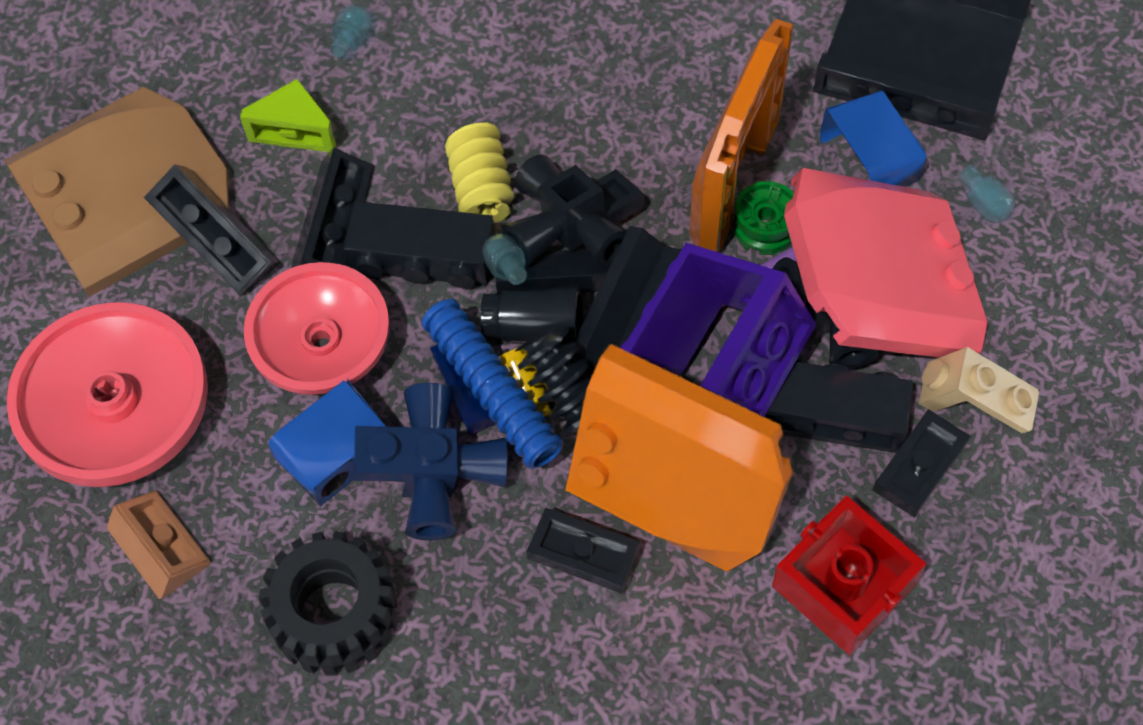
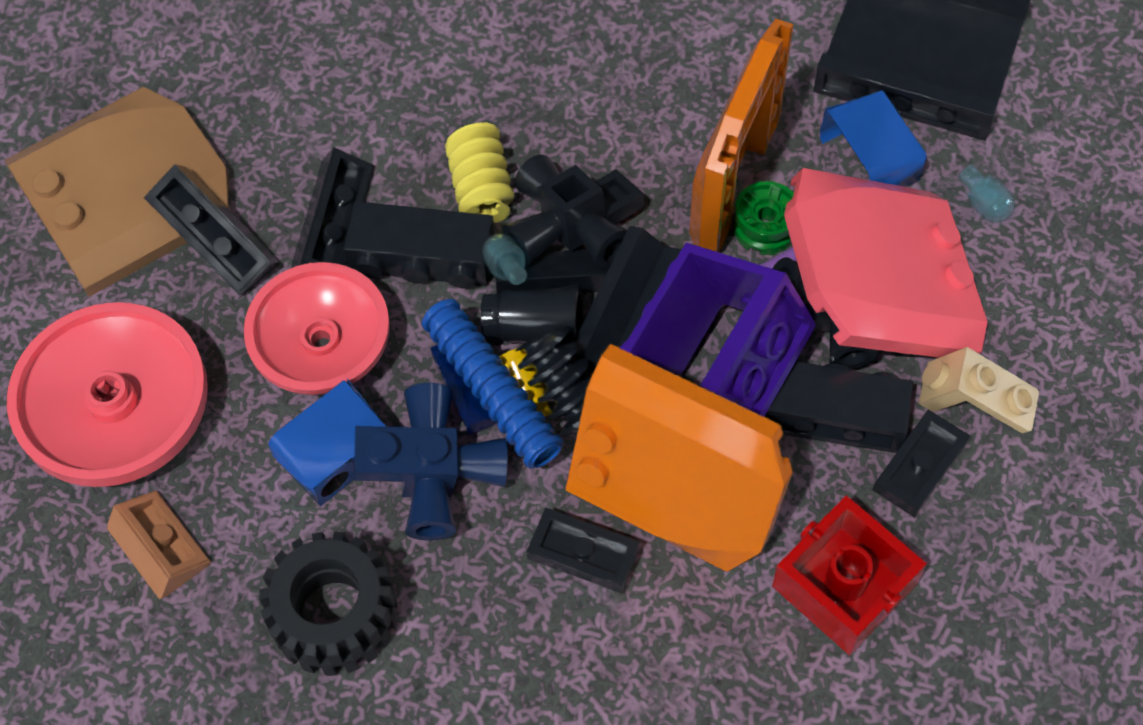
(289, 120): lime slope -> none
(350, 24): clear light blue cylinder -> none

